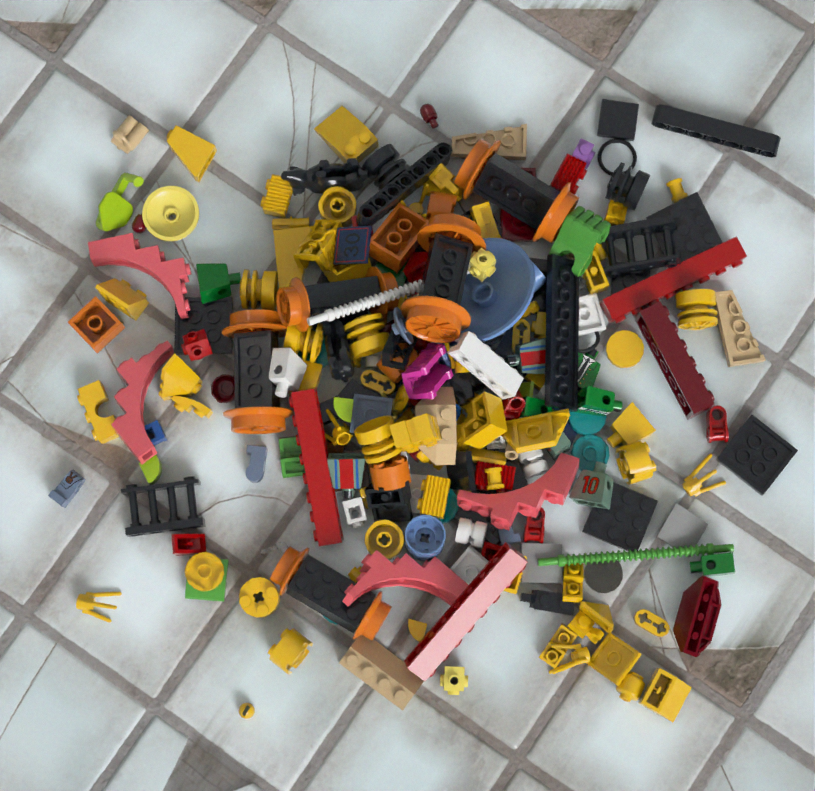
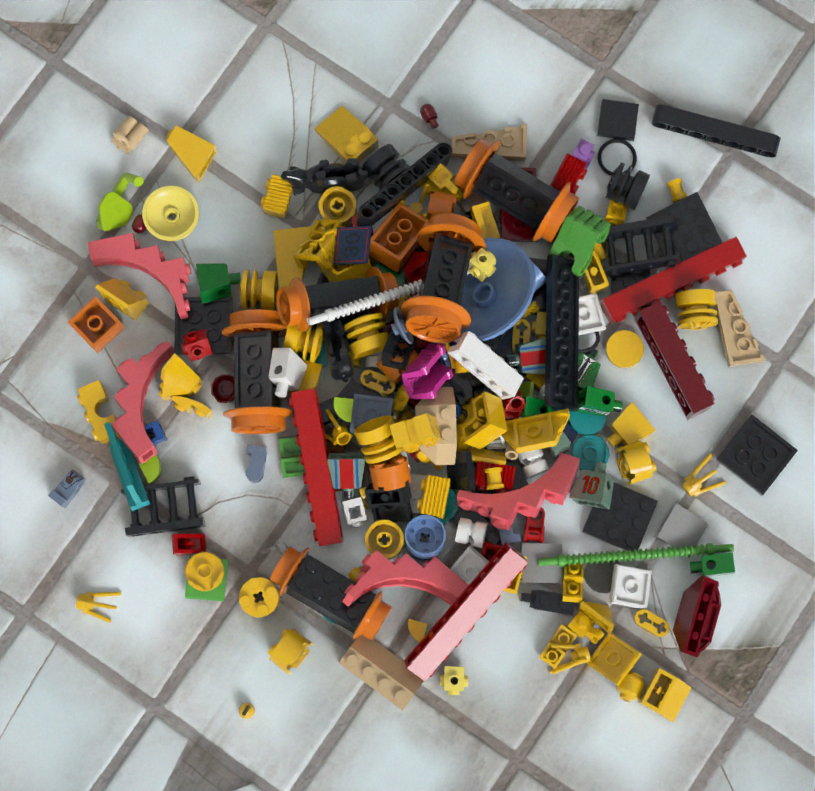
(127, 471): none -> teal fence
(287, 223): yellow axle -> none
(630, 586): none -> white plate
(717, 426): red piece -> none

